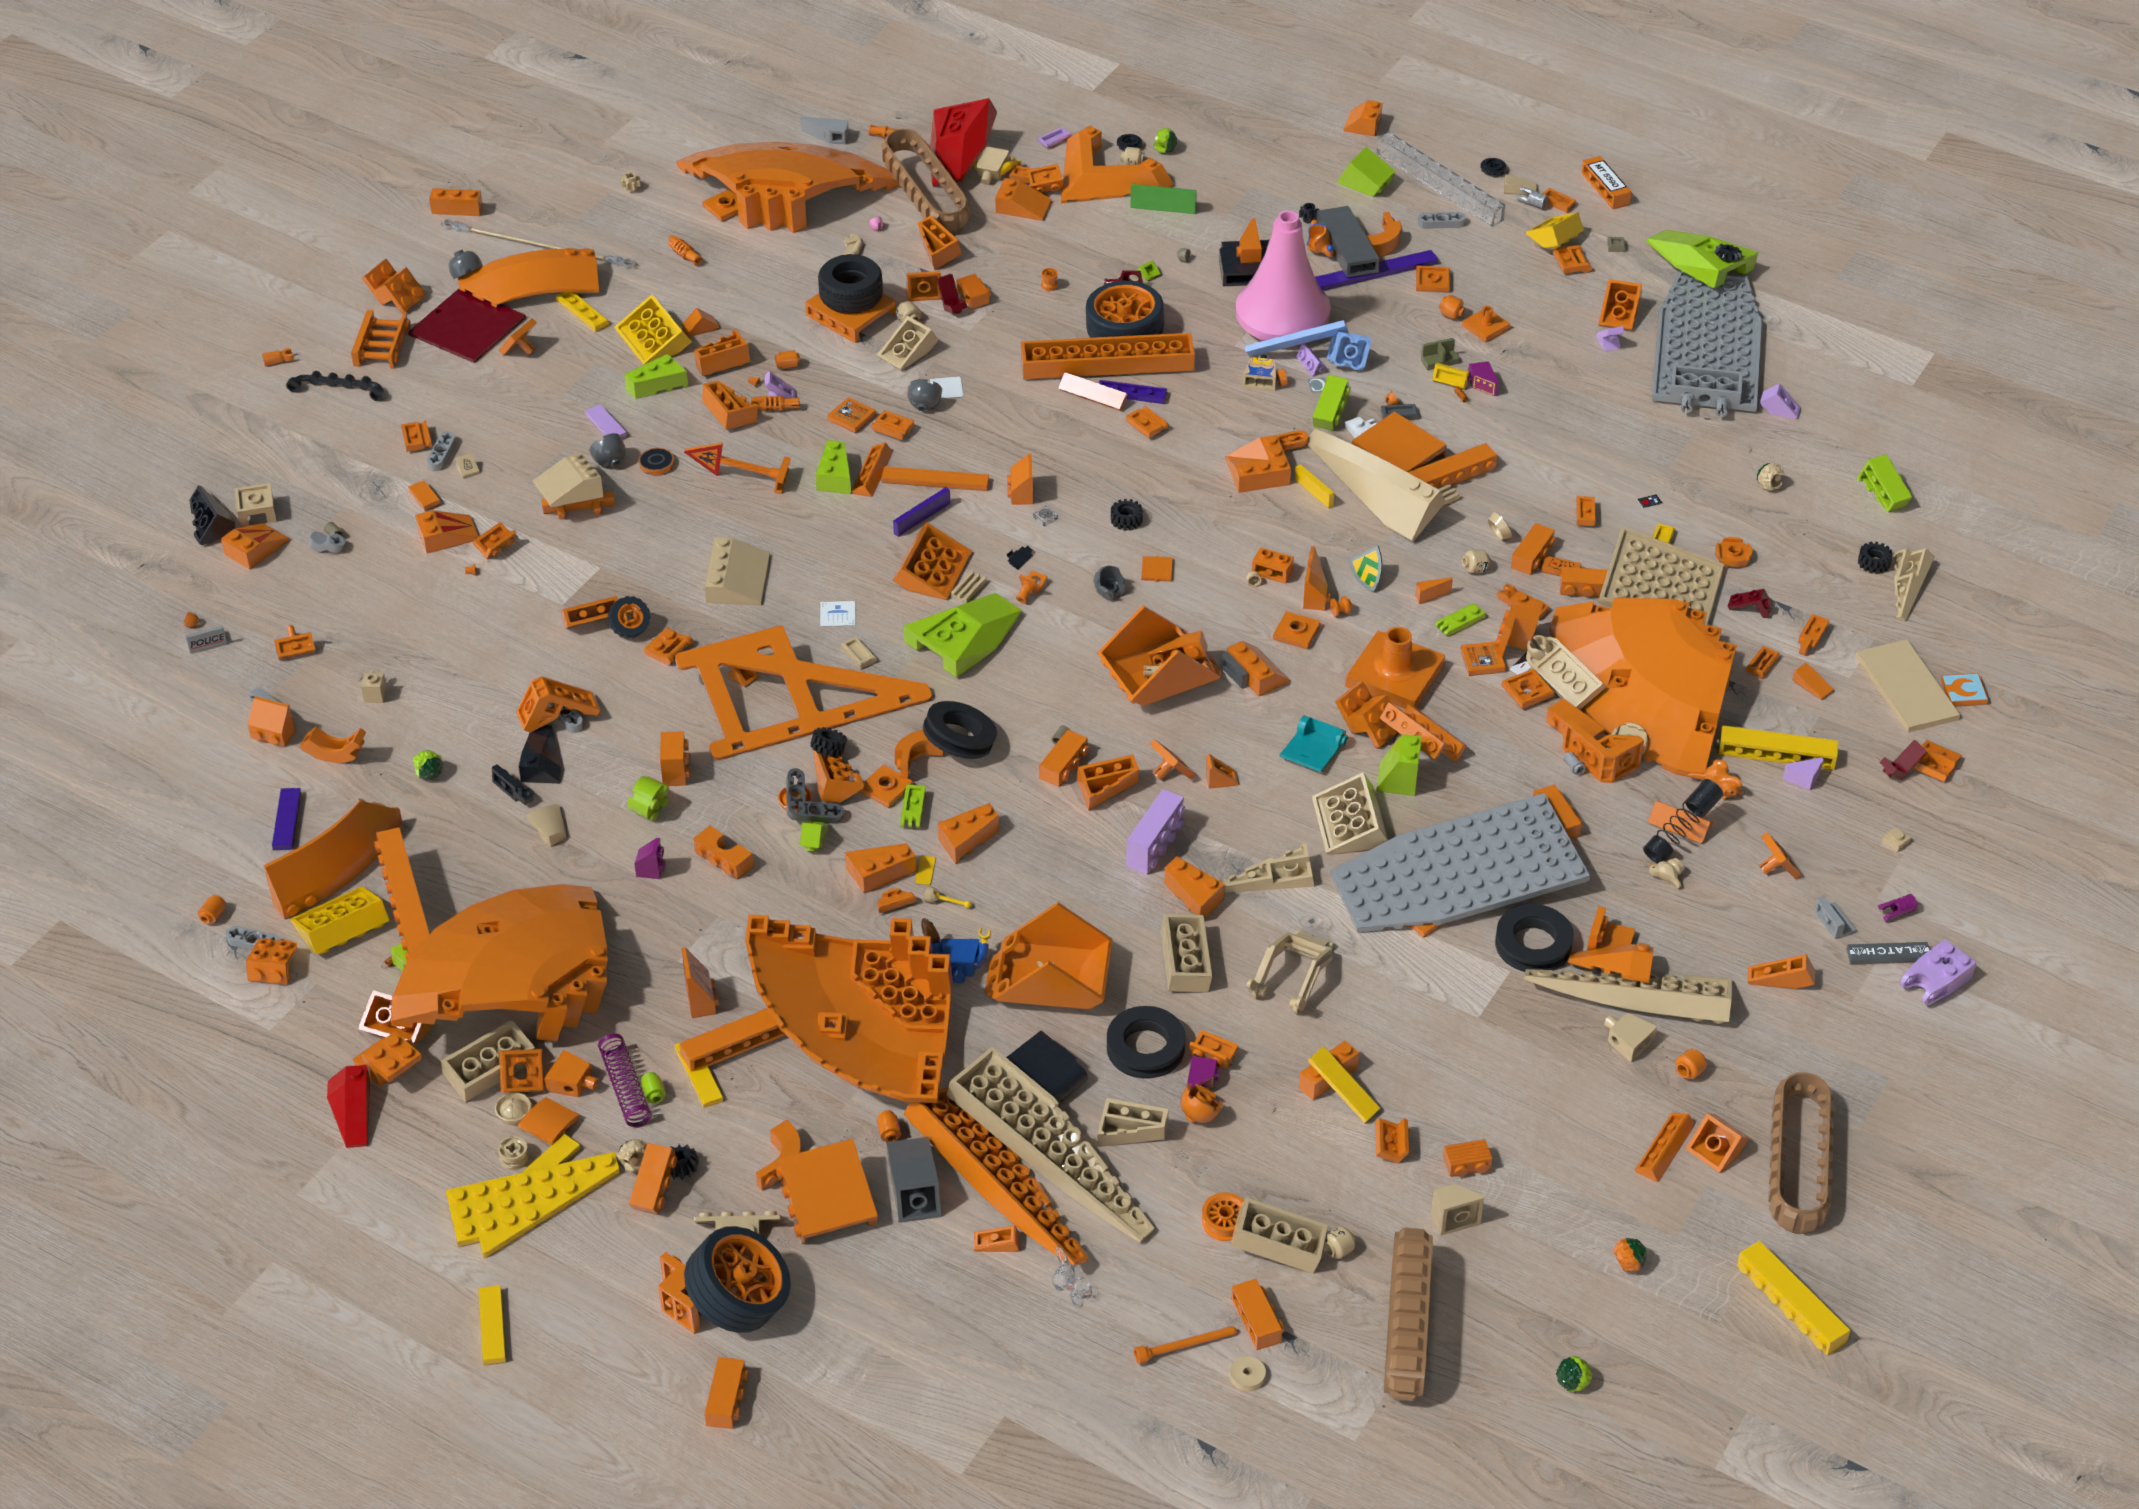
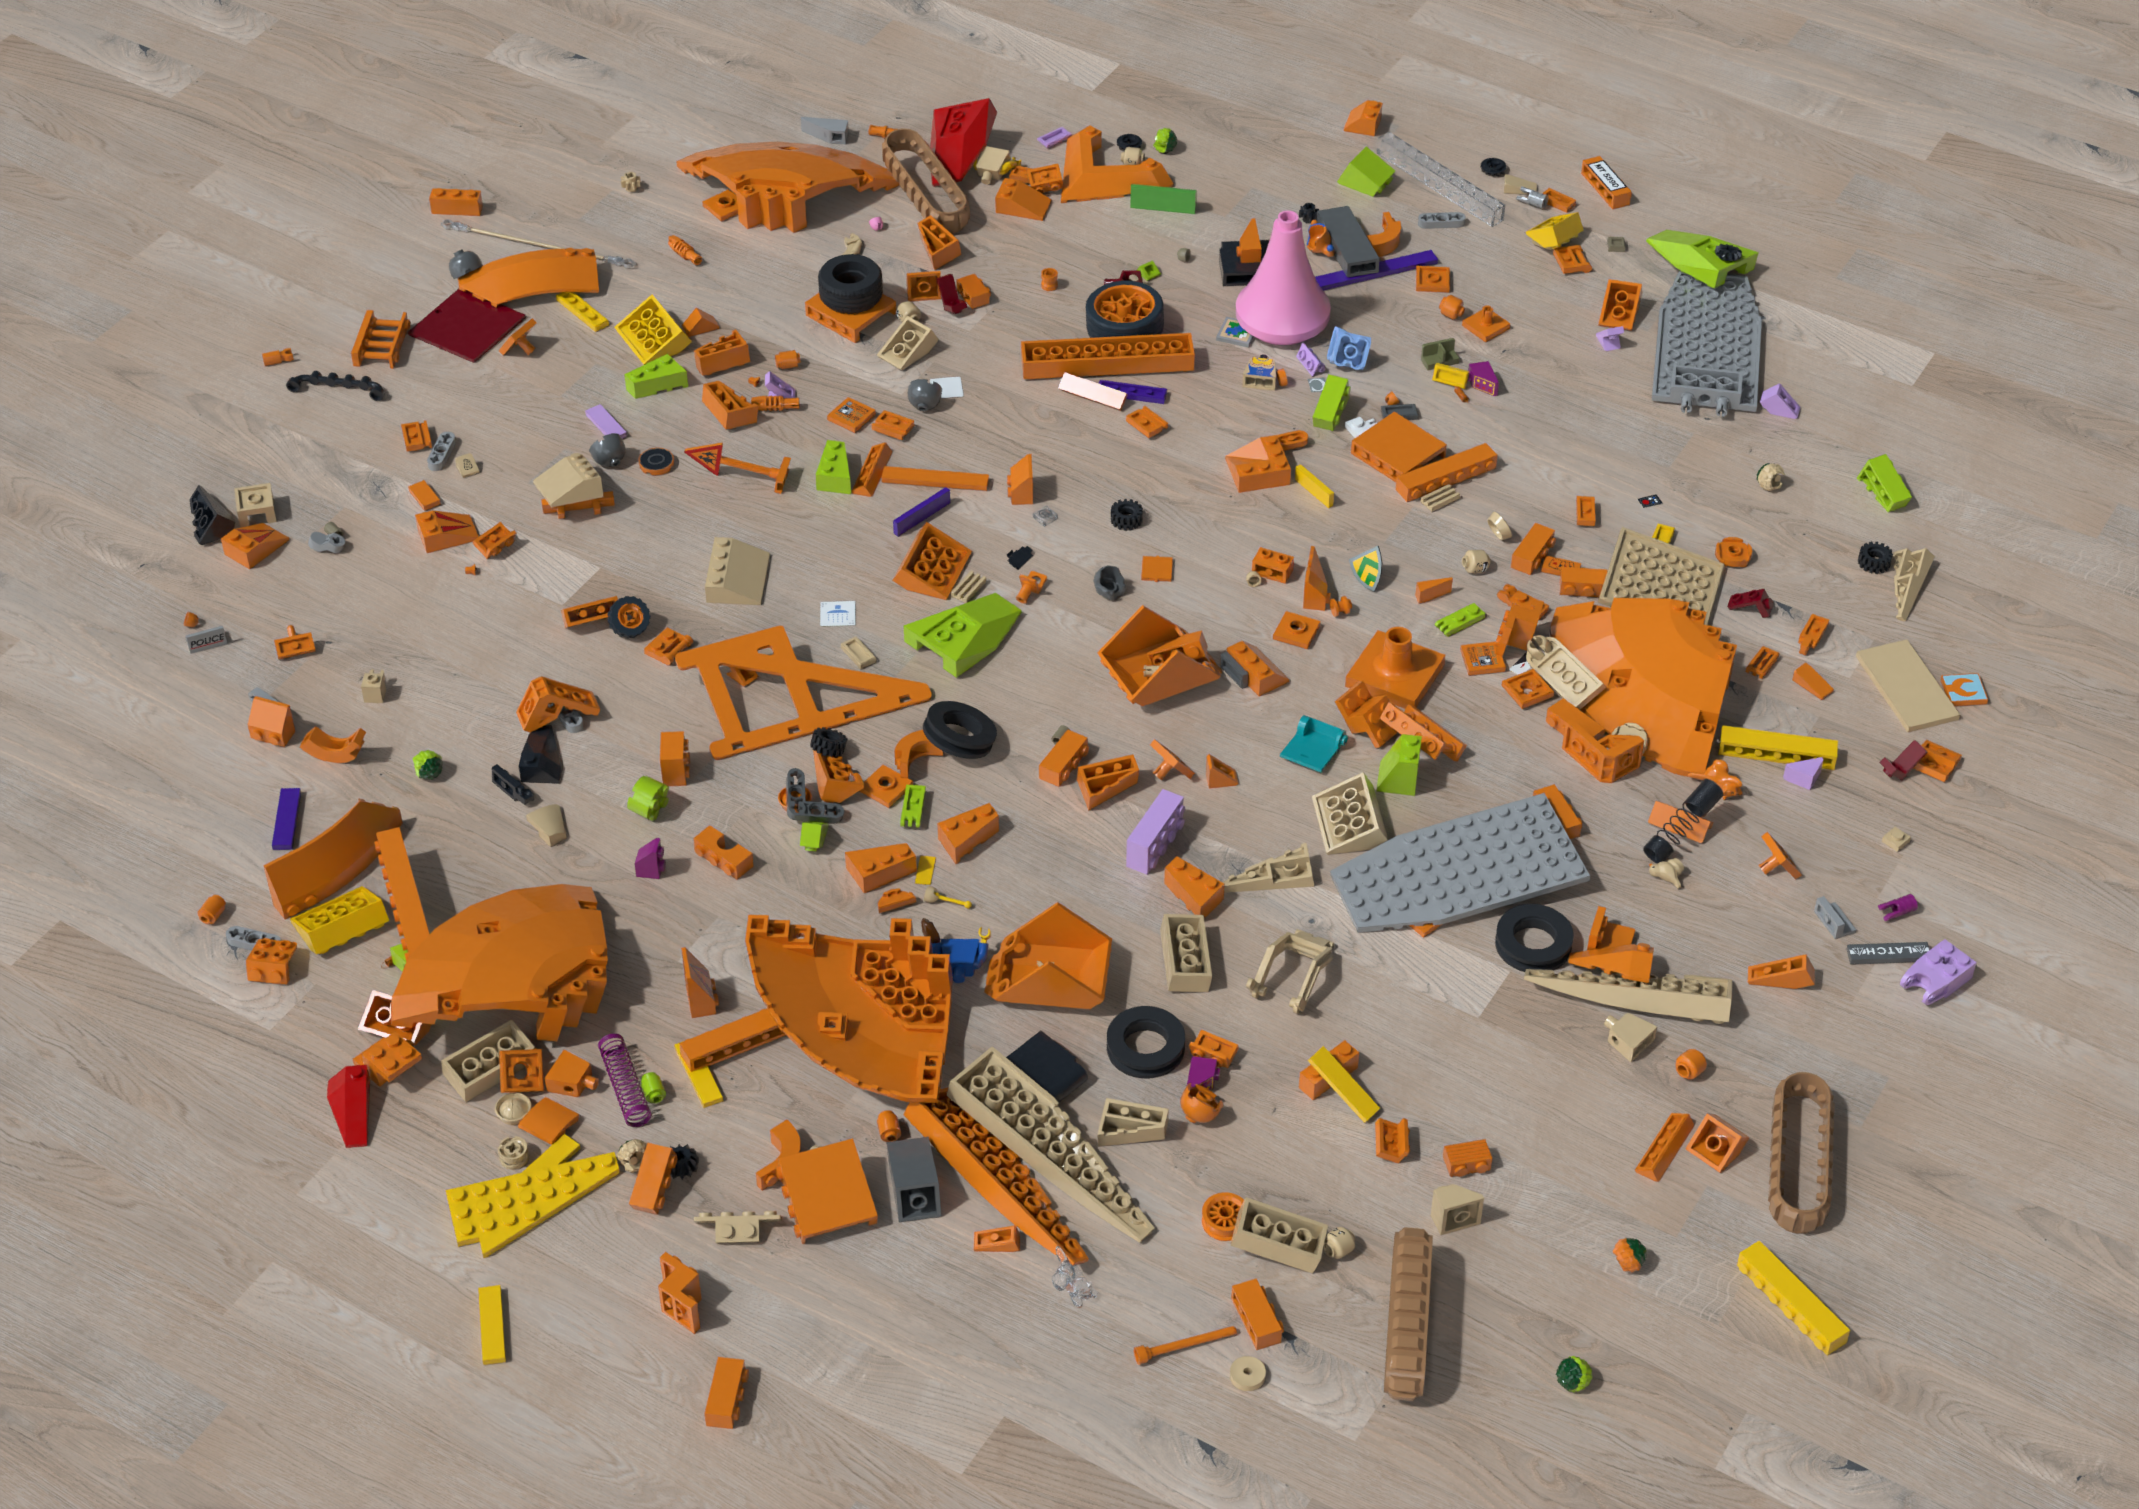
(395, 286): orange bracket -> none
(737, 1279): wheel -> none
(1233, 333): none -> tile
(1295, 338): light blue tile -> none
(1389, 492): tan wedge -> none
(1577, 766): light grey pin -> none

